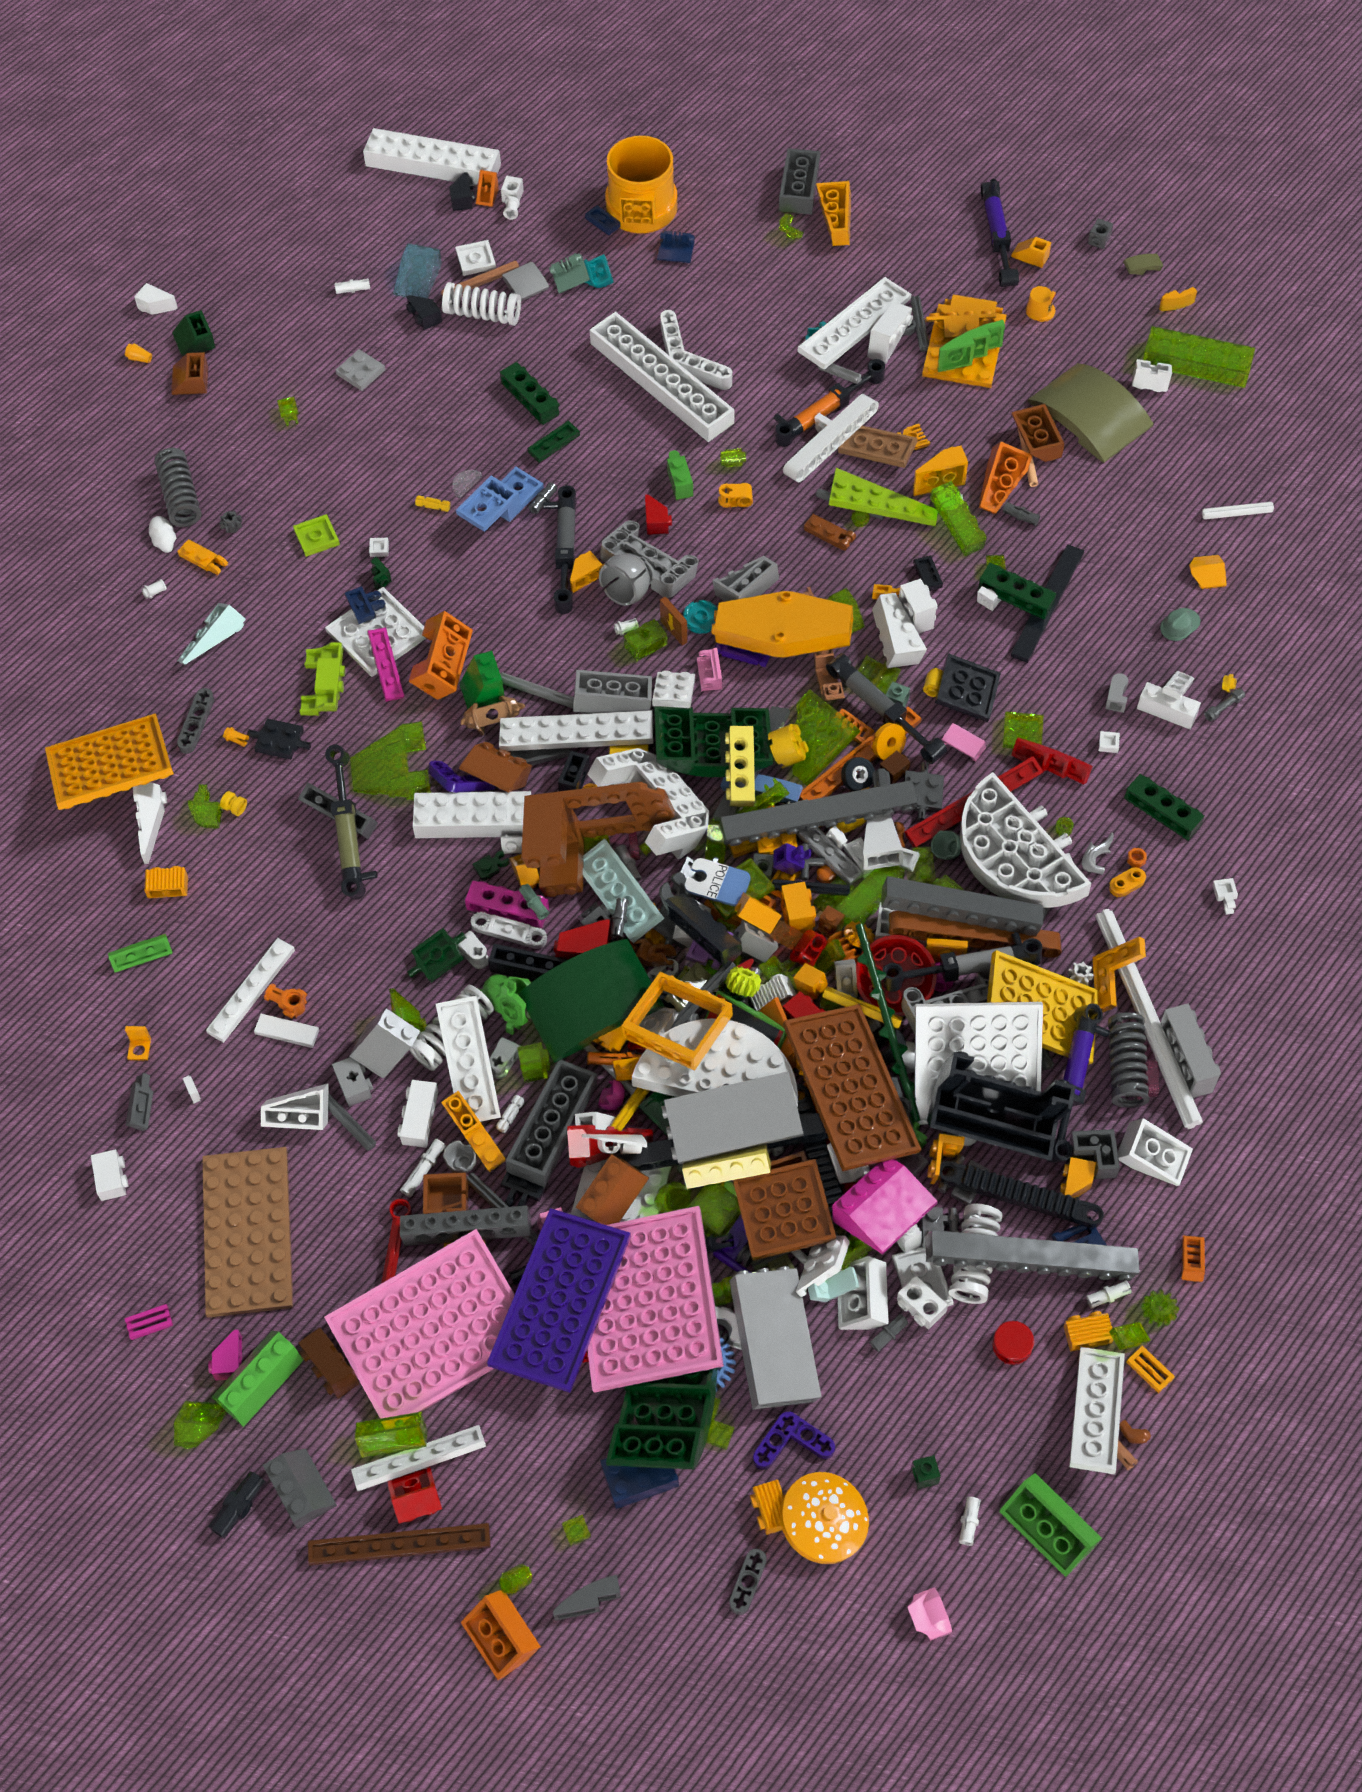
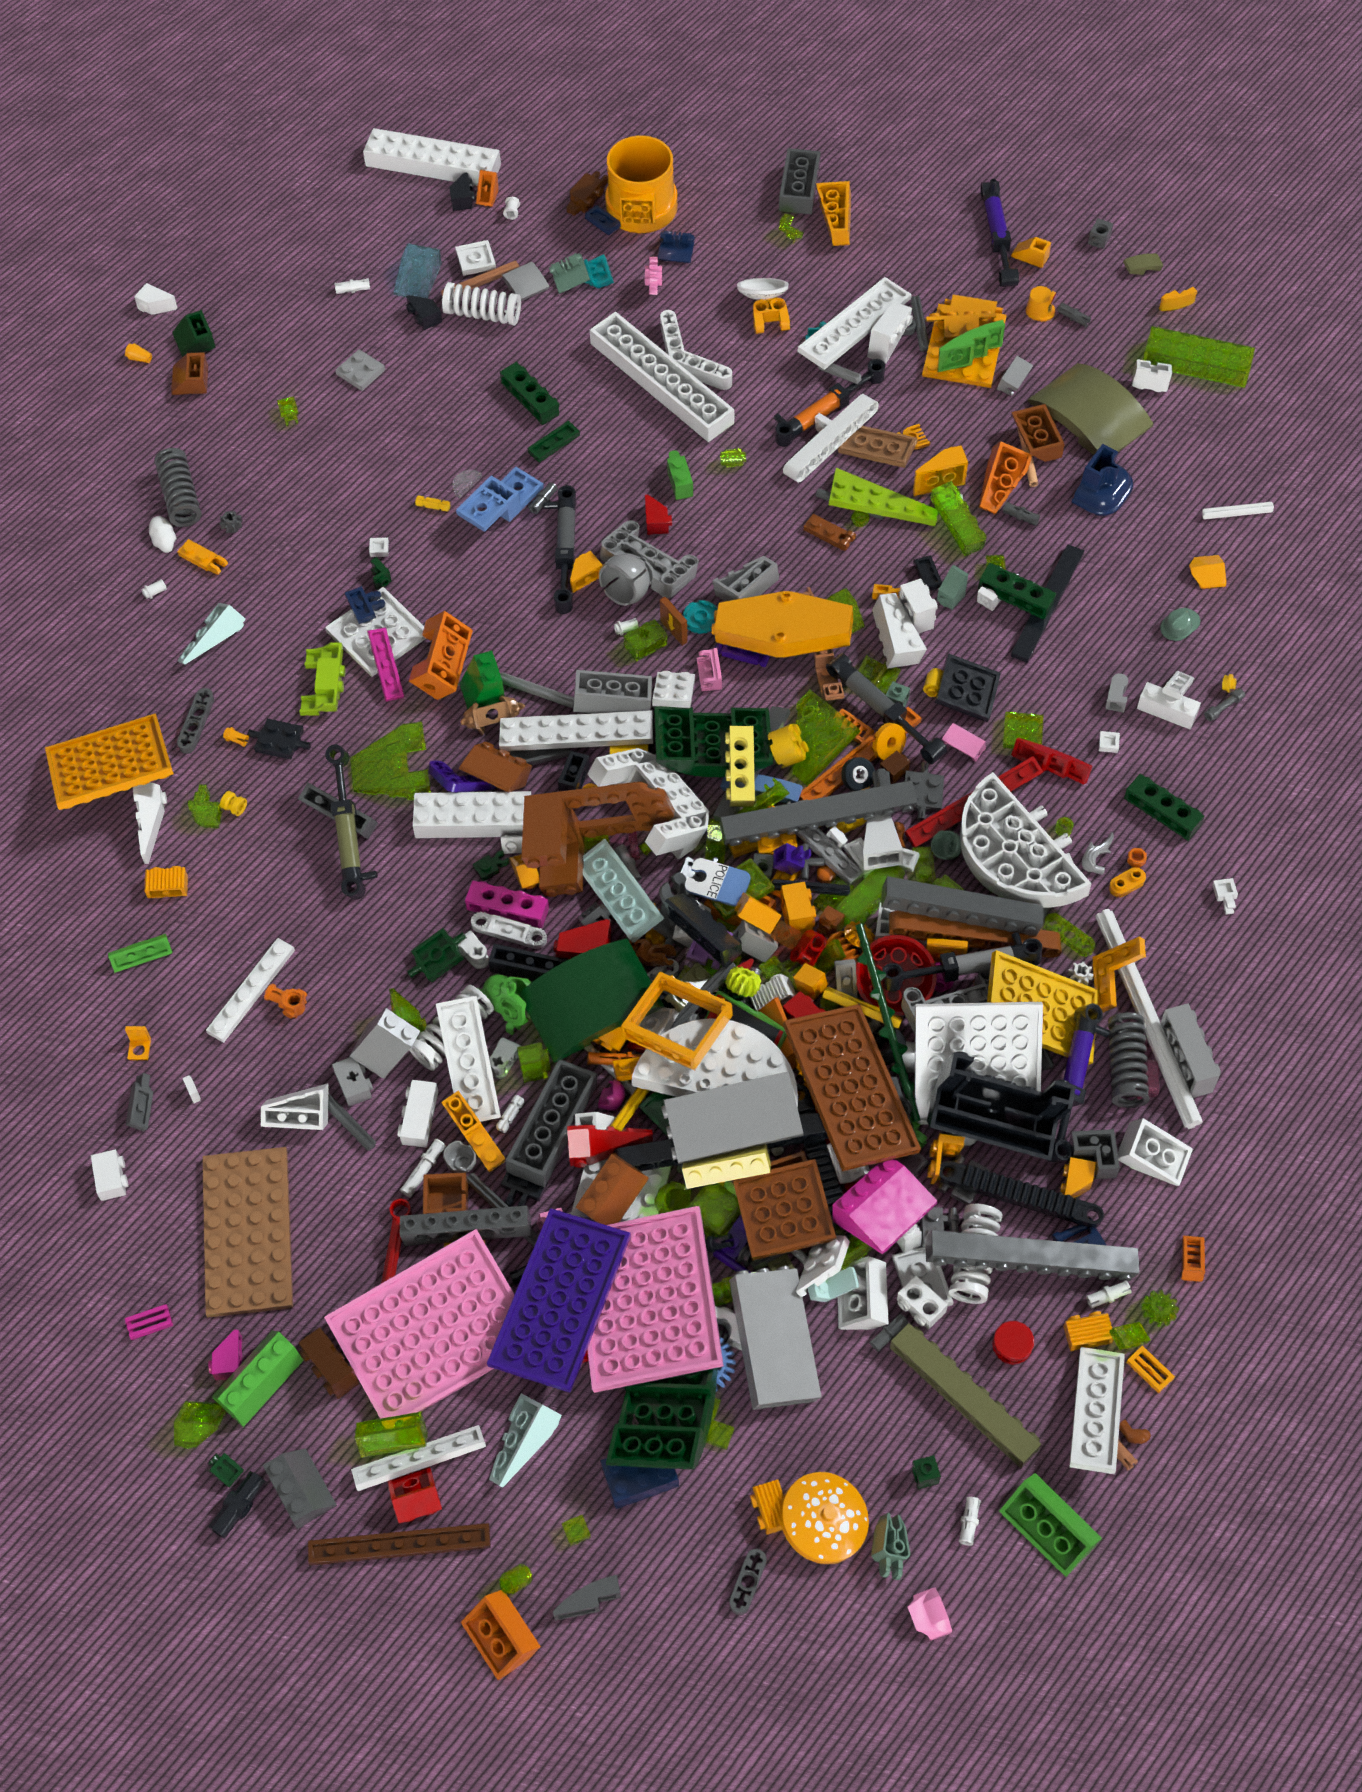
(224, 1468): none -> dark green bracket
(286, 1030): white tile -> none
(316, 535): lime tile -> none
(512, 187): white brick -> none
(528, 1431): none -> light aqua wedge
(534, 901): sand green axle -> none
(586, 192): none -> reddish brown hinge
(619, 918): dark grey pin -> none
(626, 1143): white panel -> none
(653, 275): none -> bright pink gear
(738, 495): light orange piece -> none
(762, 288): none -> white dish
(769, 311): none -> light orange piece
(793, 1433): dark purple beam -> none
(890, 1545): none -> sand green hinge
(953, 588): none -> sand green slope
(965, 1395): none -> olive brick
(1014, 375): none -> light grey hinge
(1074, 314): none -> dark grey axle
(1084, 938): none -> clear neon green beam
(1103, 484): none -> dark blue piece

